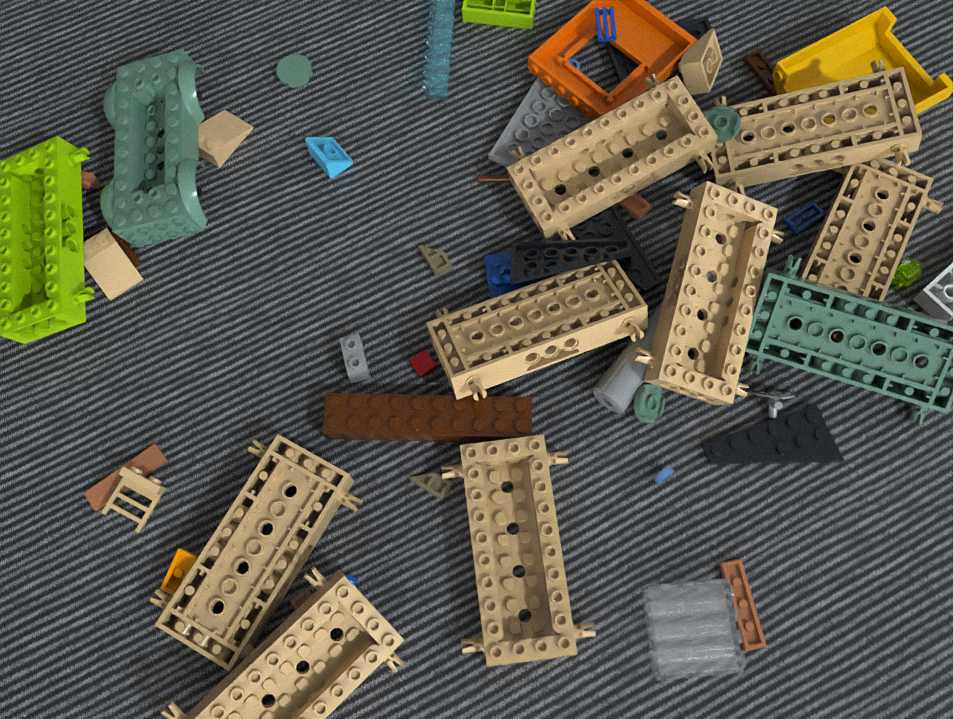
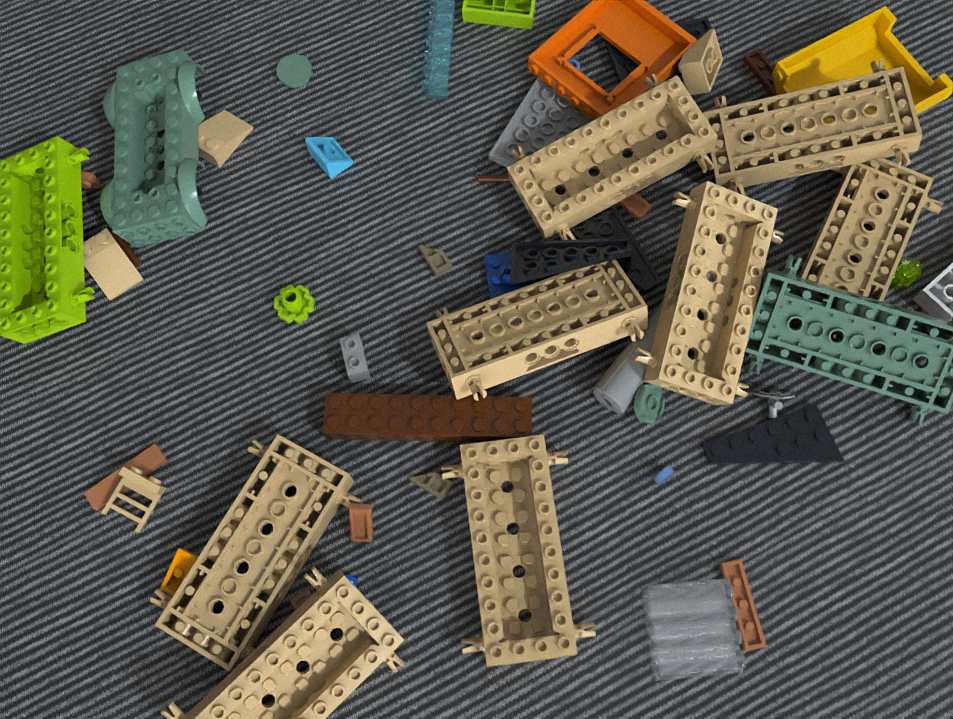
(294, 304): none -> lime plant
(361, 522): none -> nougat tile
(423, 363): red tile -> none
(605, 12): blue tile -> none
(724, 122): sand green tile -> none
(793, 226): blue tile -> none

